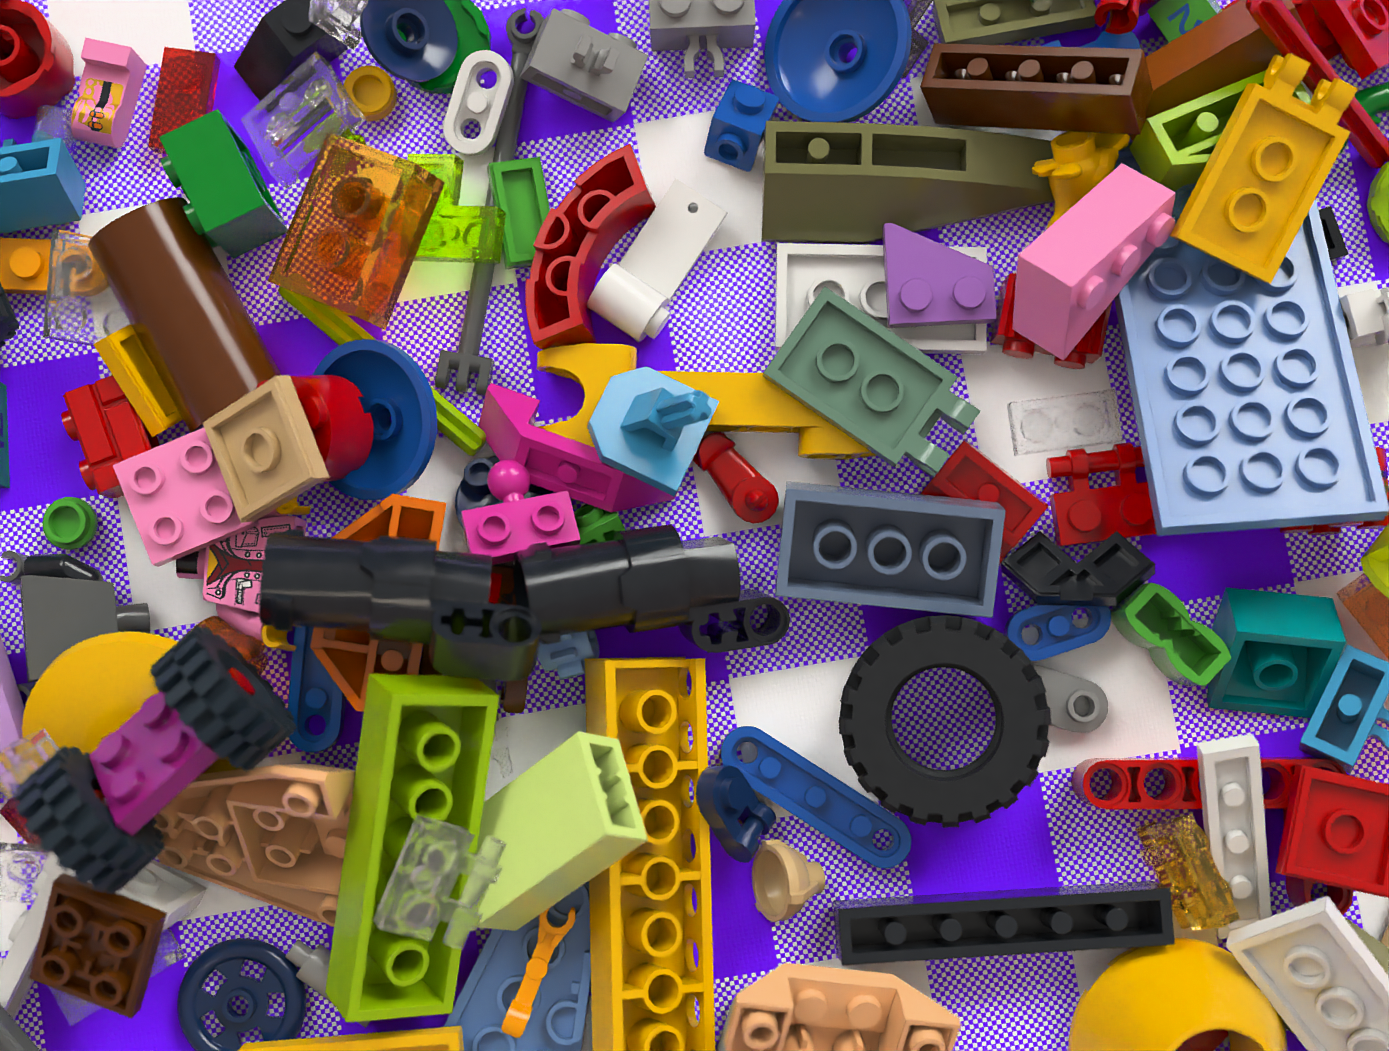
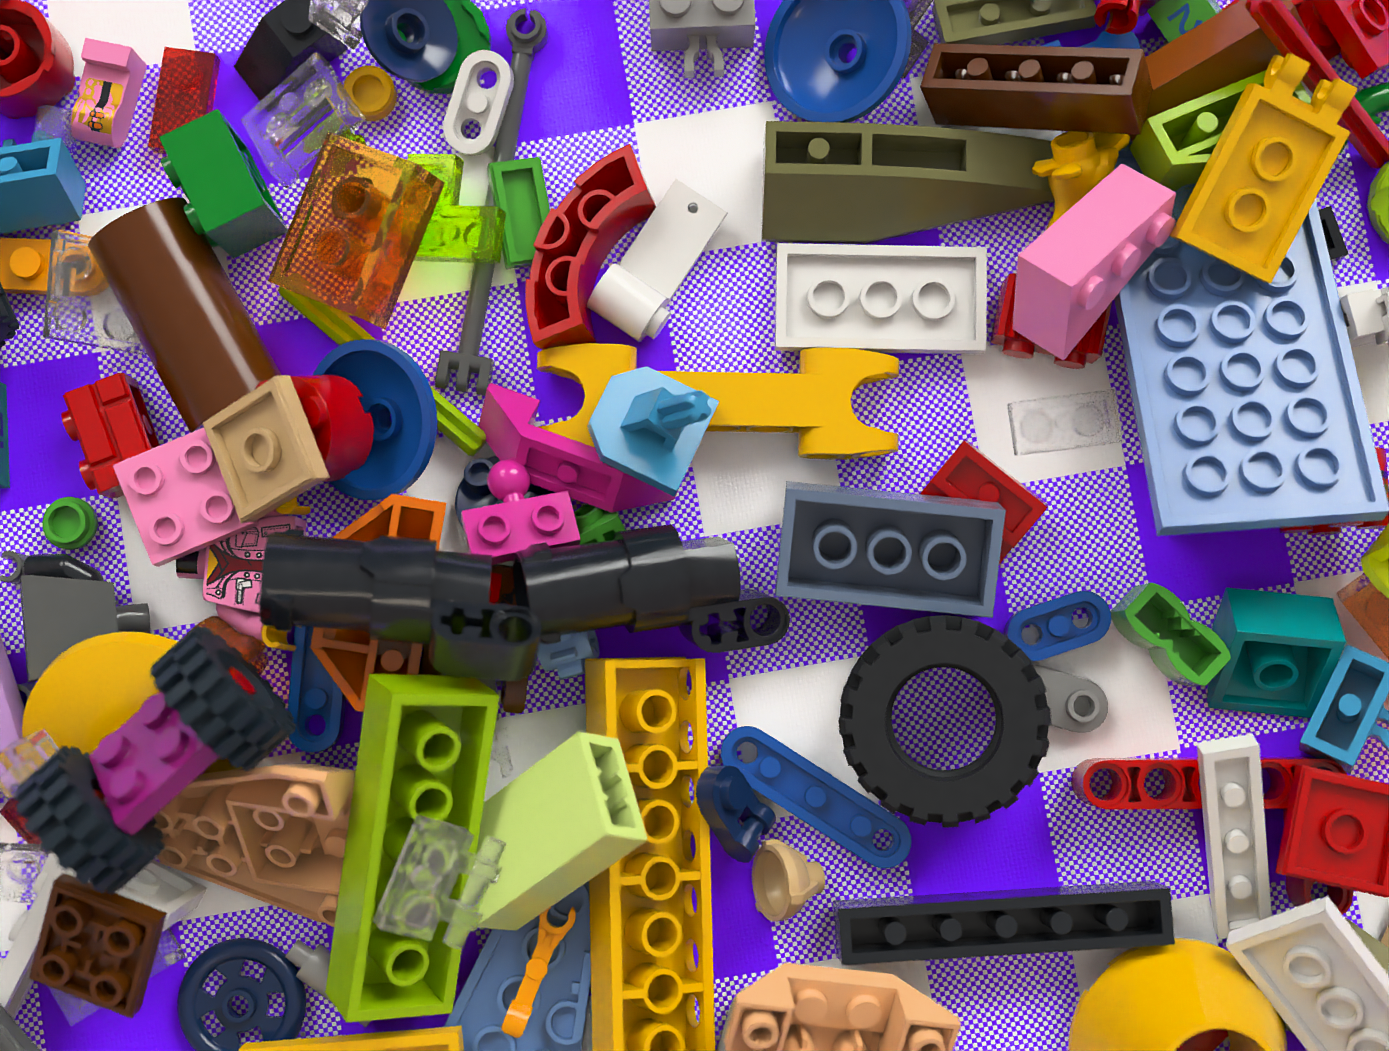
(138, 379): yellow tile -> none
(584, 64): light grey brick -> none
(740, 125): blue bracket -> none
(743, 487): red piece -> none
(869, 383): sand green tile -> none
(934, 282): medium lavender wing -> none
(1097, 513): red plate -> none
(1097, 580): black tile -> none
(1185, 865): clear yellow plate -> none

